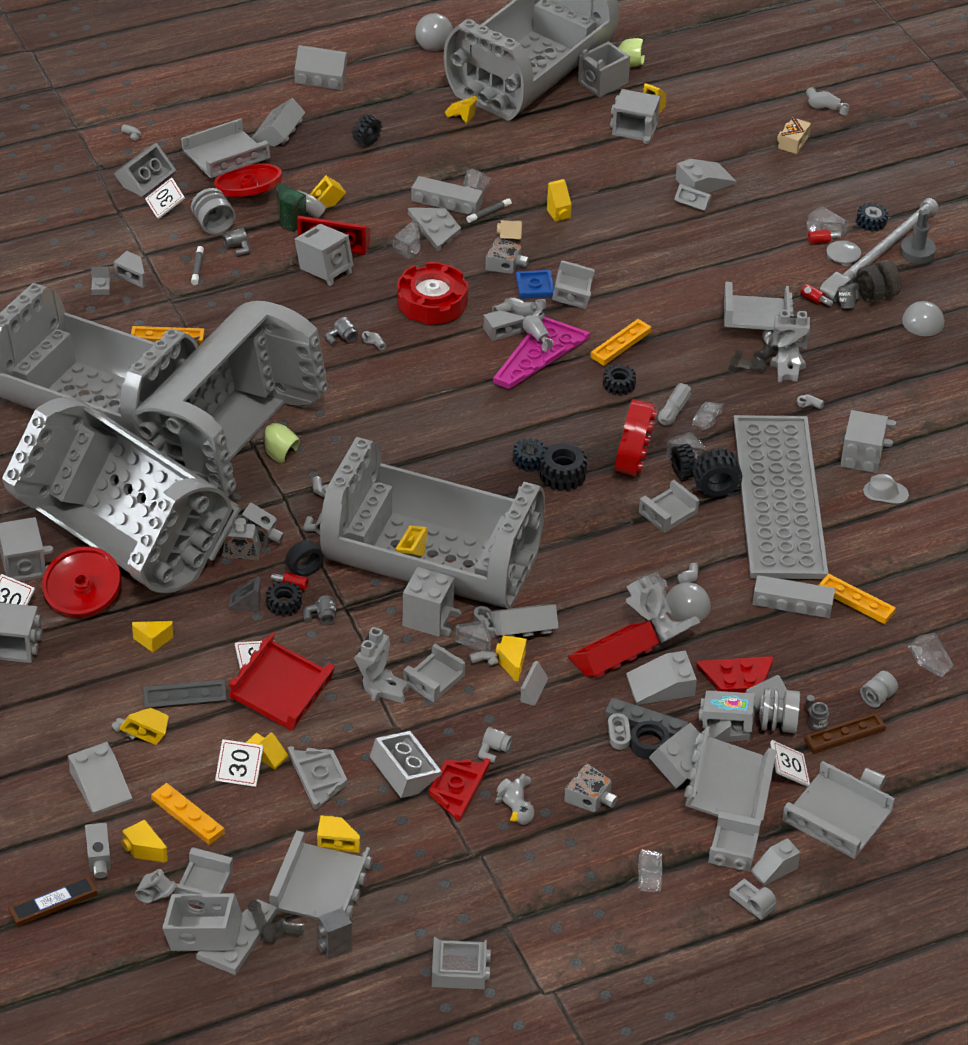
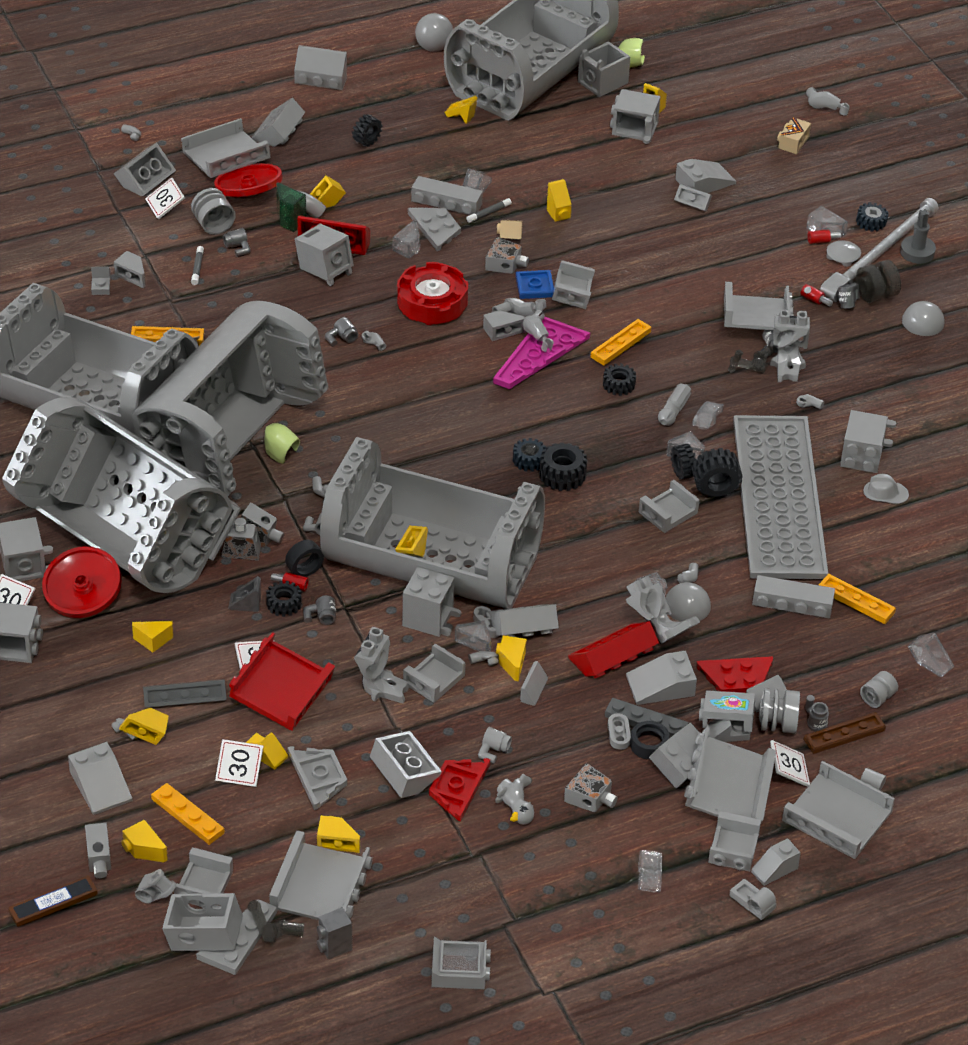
(635, 437): red piece -> none

